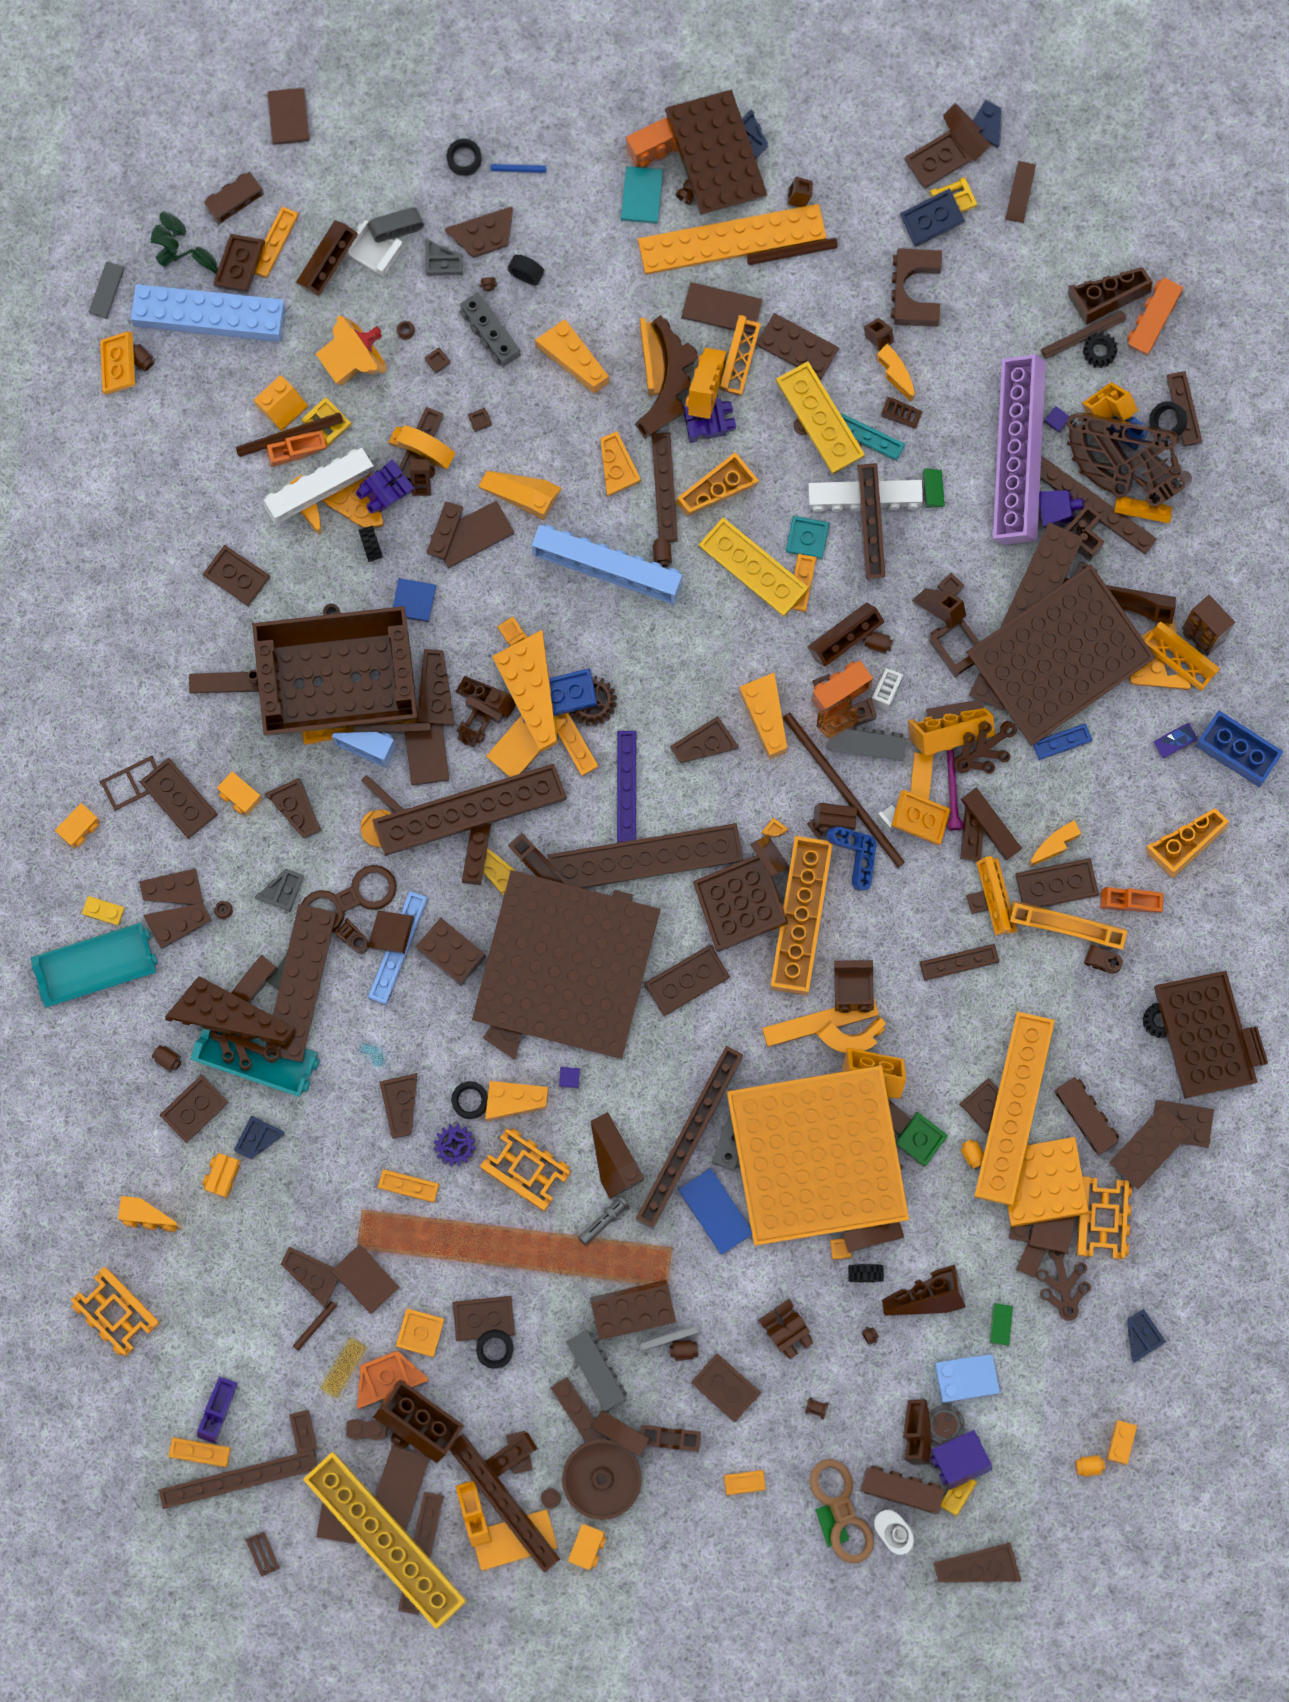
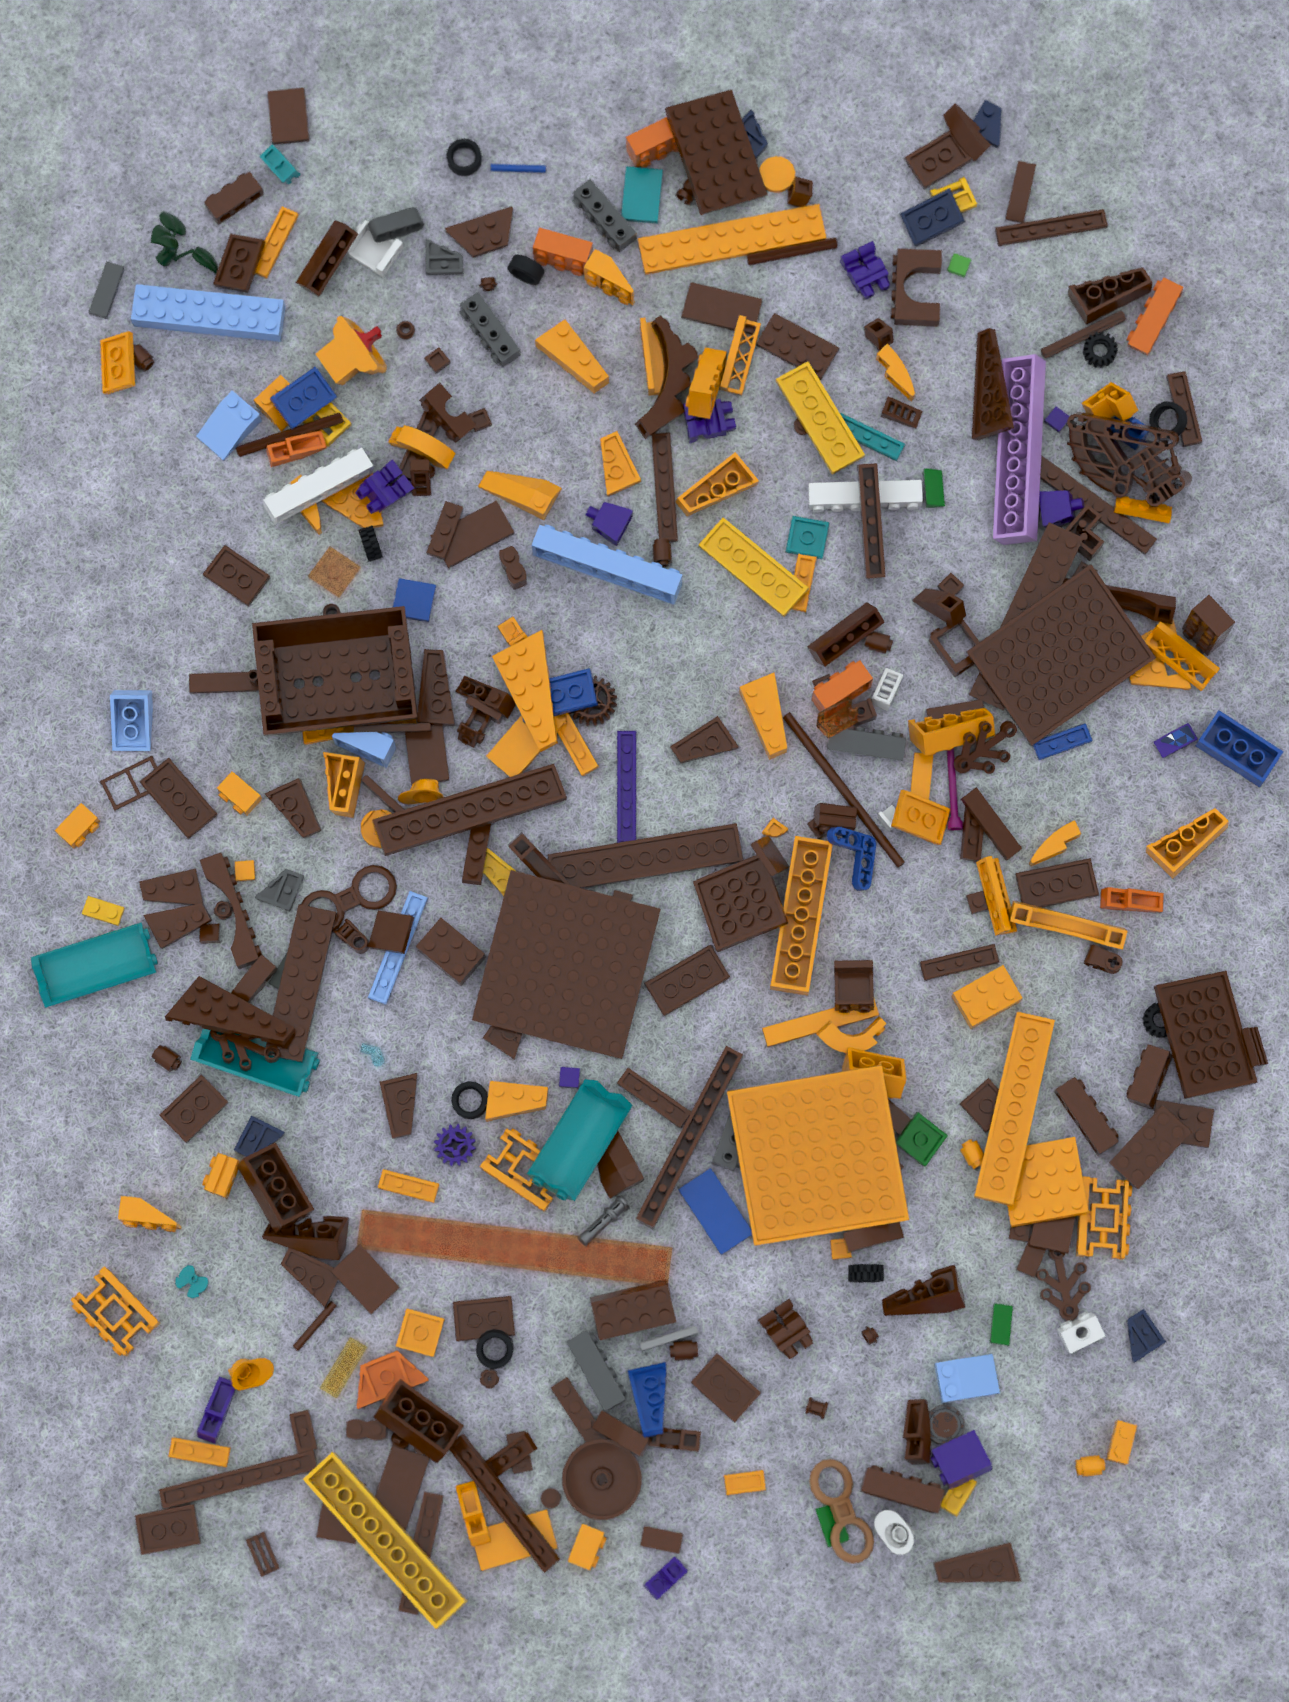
(131, 720): none -> light blue slope
(167, 1529): none -> reddish brown plate
(198, 1284): none -> teal piece
(210, 933): none -> reddish brown slope
(229, 425): none -> light blue slope
(243, 946): none -> reddish brown arch
(244, 870): none -> light orange tile
(250, 1373): none -> light orange piece
(275, 1187): none -> reddish brown brick
(279, 164): none -> teal hinge
(303, 397): none -> blue tile
(319, 1239): none -> reddish brown wedge
(334, 572): none -> clear orange tile
(343, 782): none -> light orange wedge
(421, 792): none -> light orange piece
(454, 426): none -> reddish brown arch
(484, 1378): none -> reddish brown plate
(511, 564): none -> reddish brown brick
(561, 251): none -> orange brick
(579, 1140): none -> teal cylinder
(604, 215): none -> dark grey brick
(605, 274): none -> light orange slope
(610, 521): none -> dark purple torso
(649, 1395): none -> blue wing
(654, 1097): none -> reddish brown plate
(661, 1539): none -> reddish brown tile
(665, 1578): none -> dark purple slope
(777, 174): none -> light orange tile
(868, 274): none -> dark purple hips
(959, 265): none -> bright green tile
(987, 997): none -> light orange brick
(991, 400): none -> reddish brown wing
(1051, 227): none -> reddish brown tile
(1091, 1333): none -> white brick
(1149, 1076): none -> reddish brown brick

